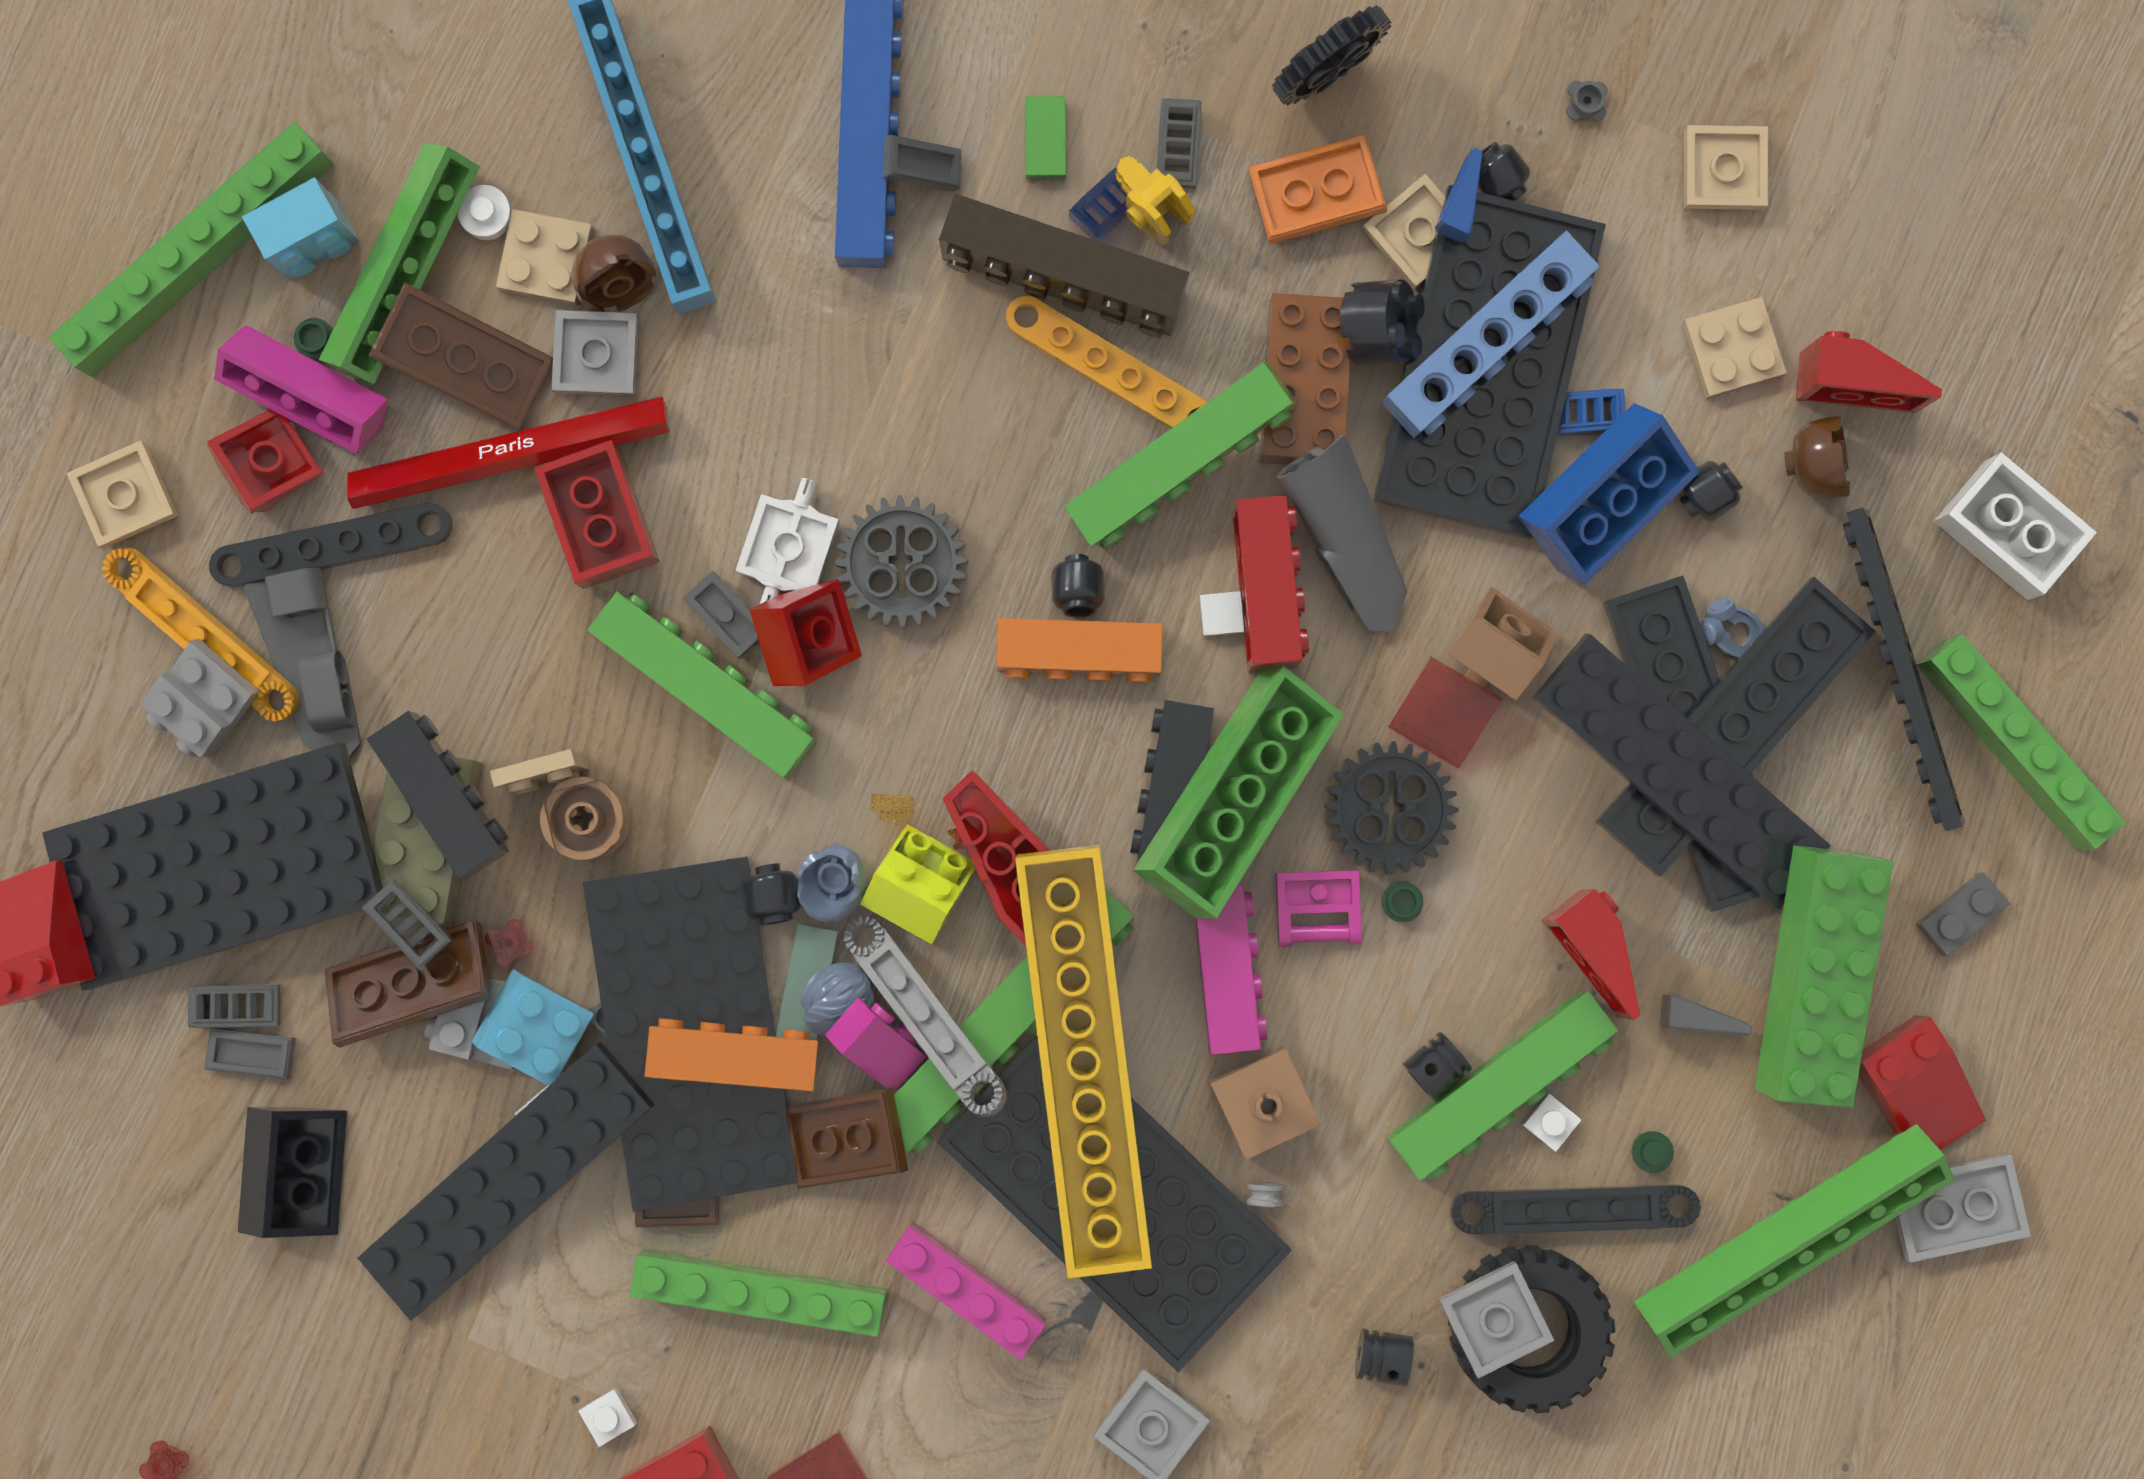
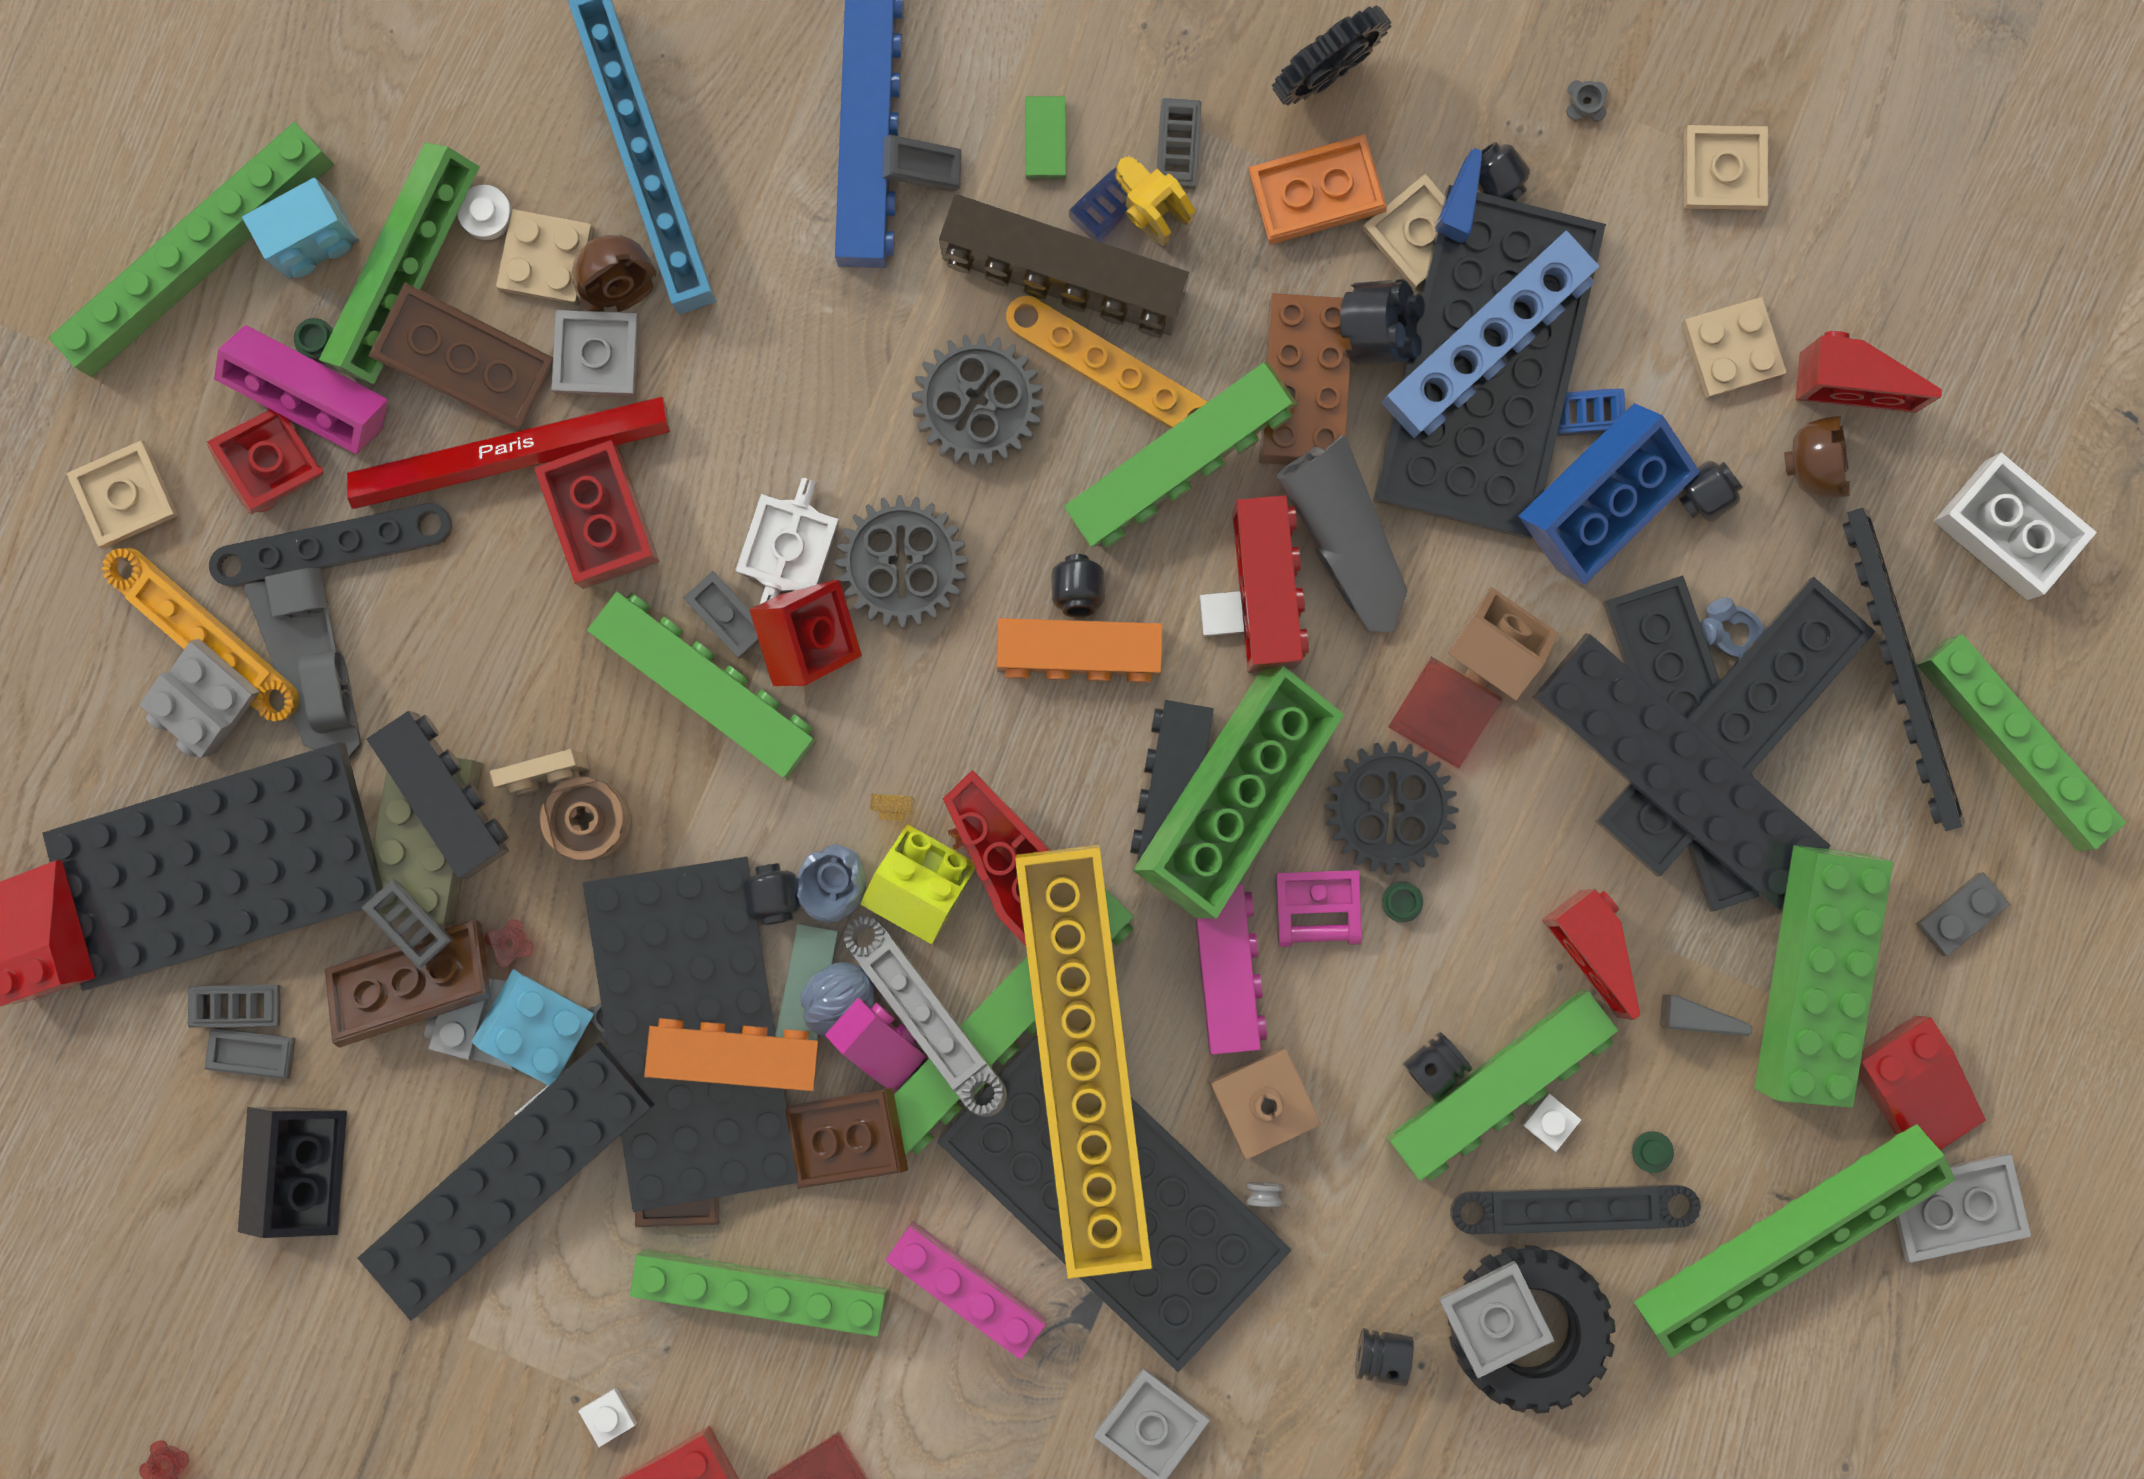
(946, 381): none -> dark grey gear

